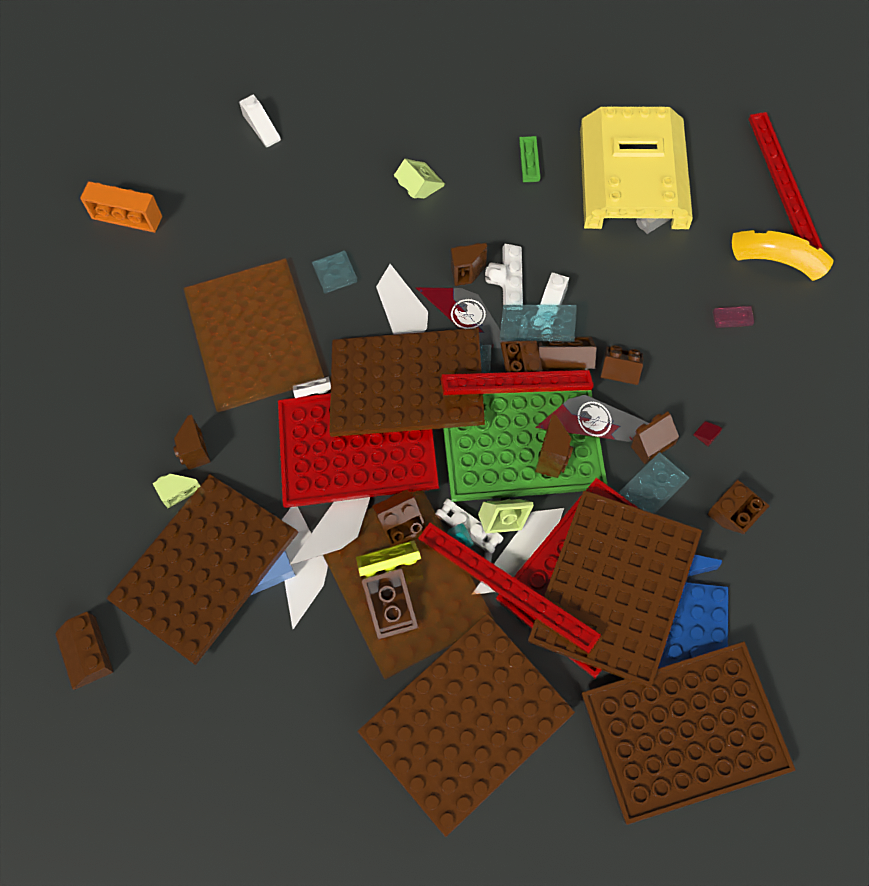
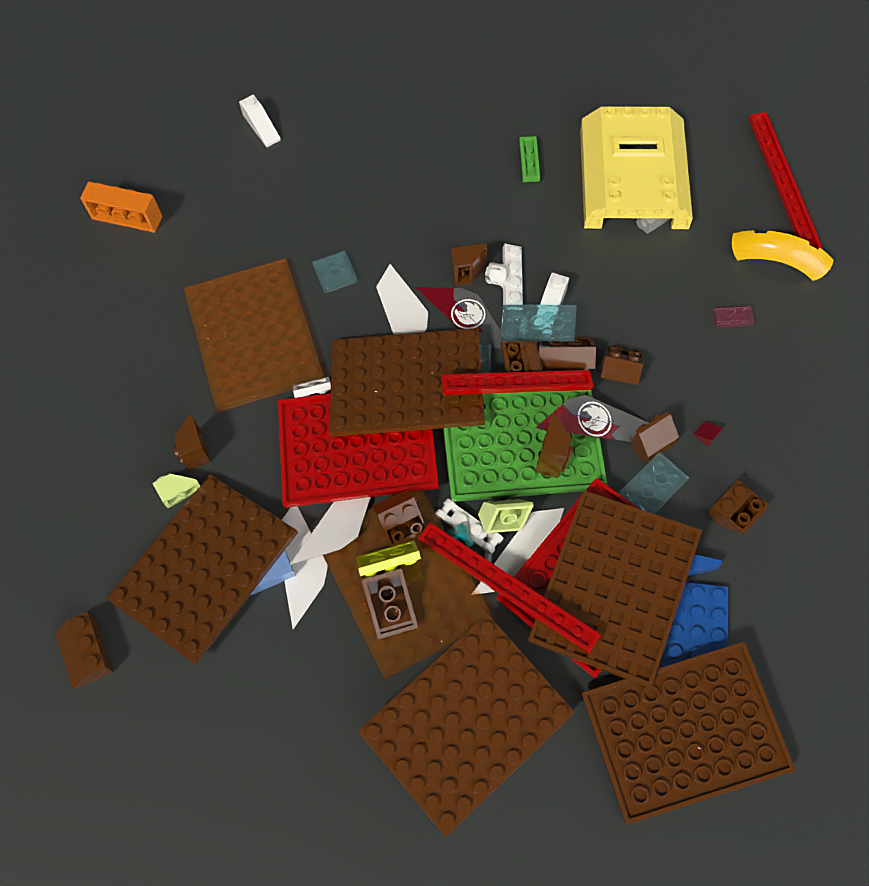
(418, 178): yellowish green slope -> none

